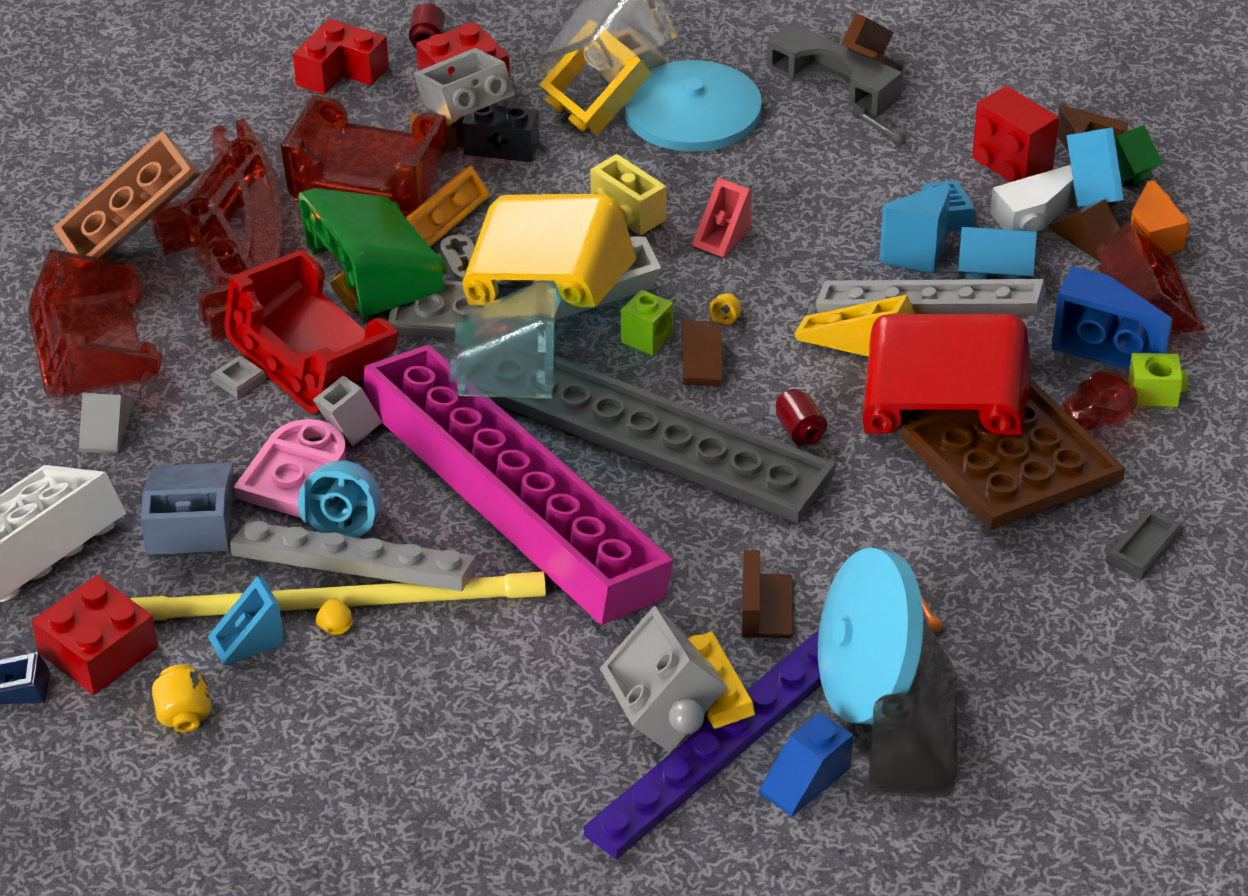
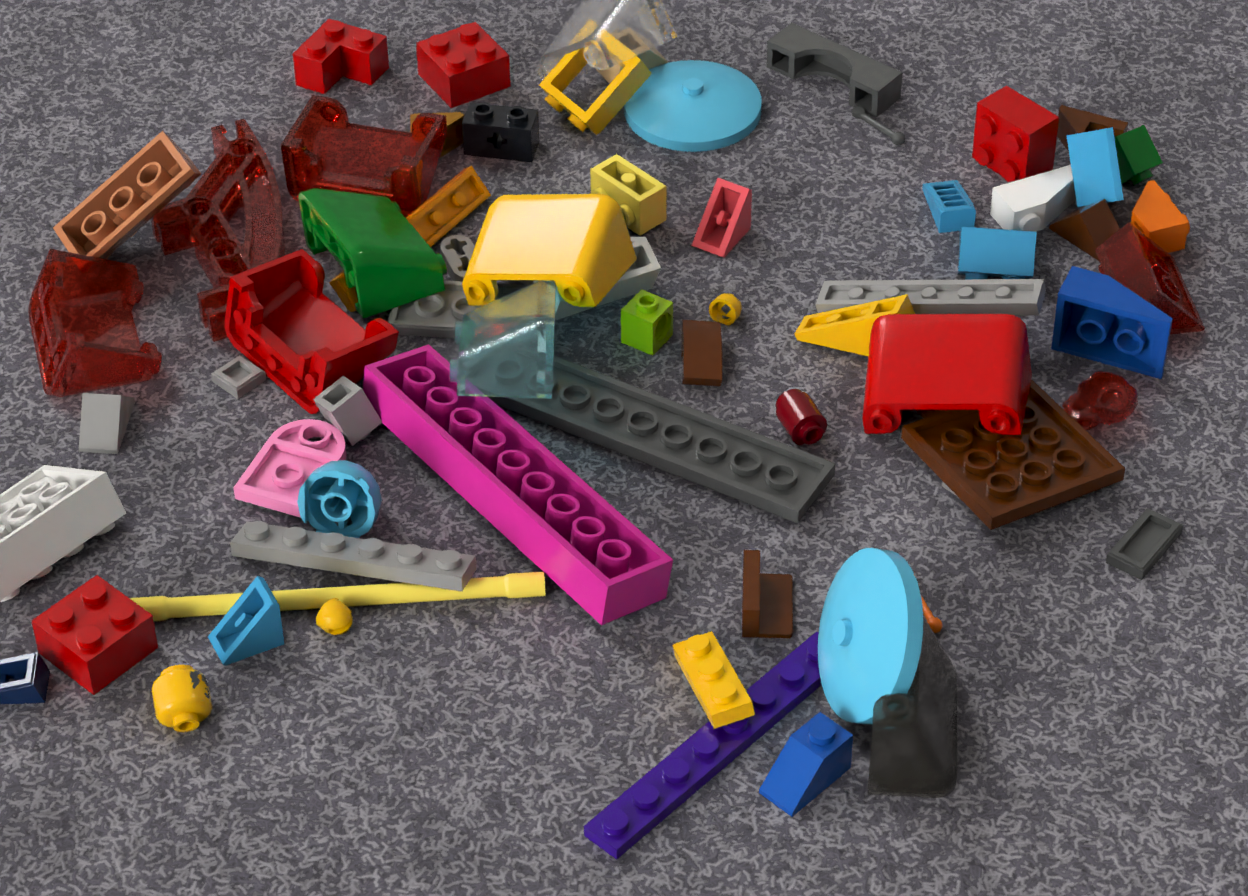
(187, 508): sand blue slope -> none
(425, 22): dark red brick -> none
(474, 84): light grey window -> none
(662, 680): light grey slope -> none
(869, 39): reddish brown panel -> none
(915, 229): dark azure slope -> none
(1157, 379): lime brick -> none

